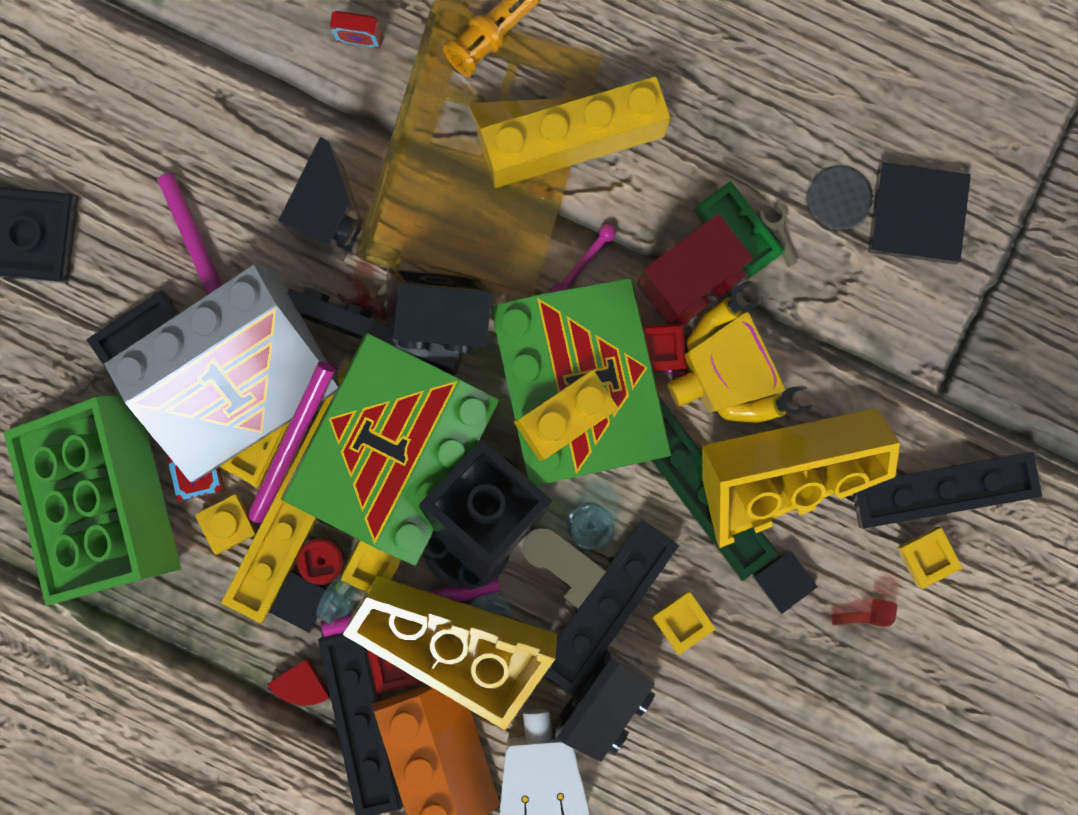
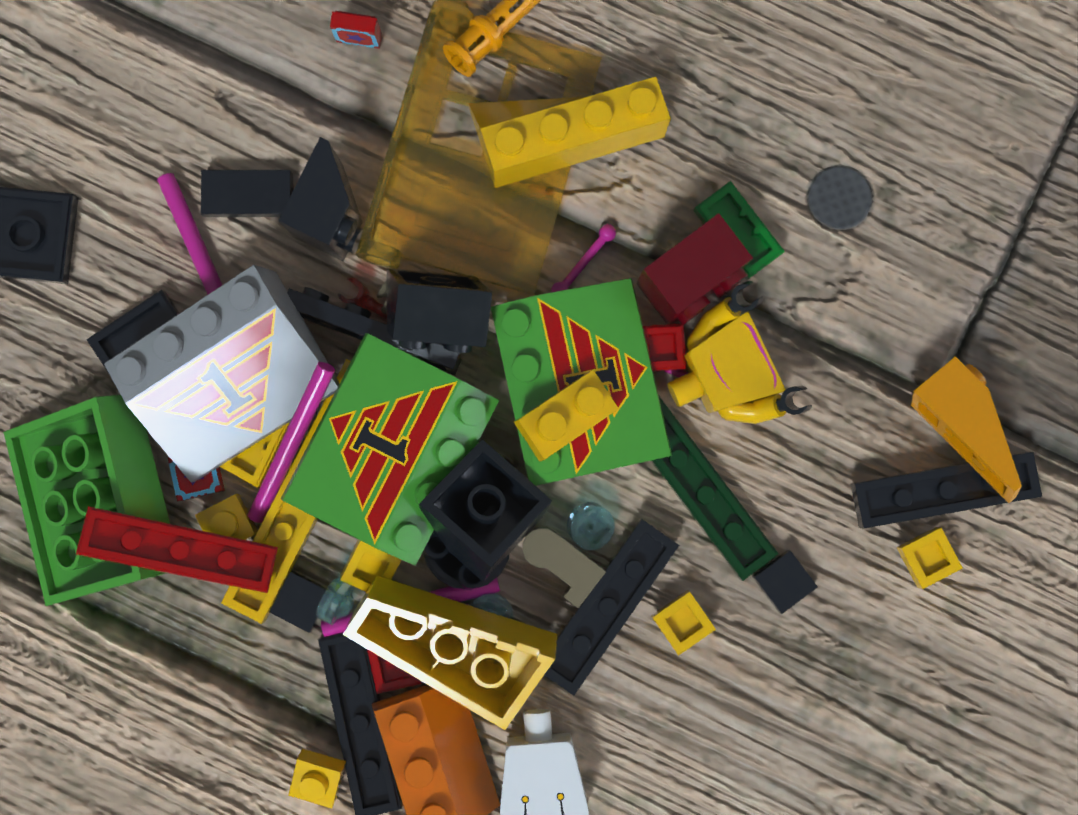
(176, 550): none -> red tile
(245, 192): none -> black tile
(300, 685): red tile -> none
(317, 778): none -> yellow plate
(320, 561): red tile -> none
(604, 706): black slope -> none
(778, 232): dark tan hand -> none
(794, 469): yellow wedge -> none
(882, 614): clear red hand -> none
(919, 213): black tile -> none
(964, 414): none -> light orange slope

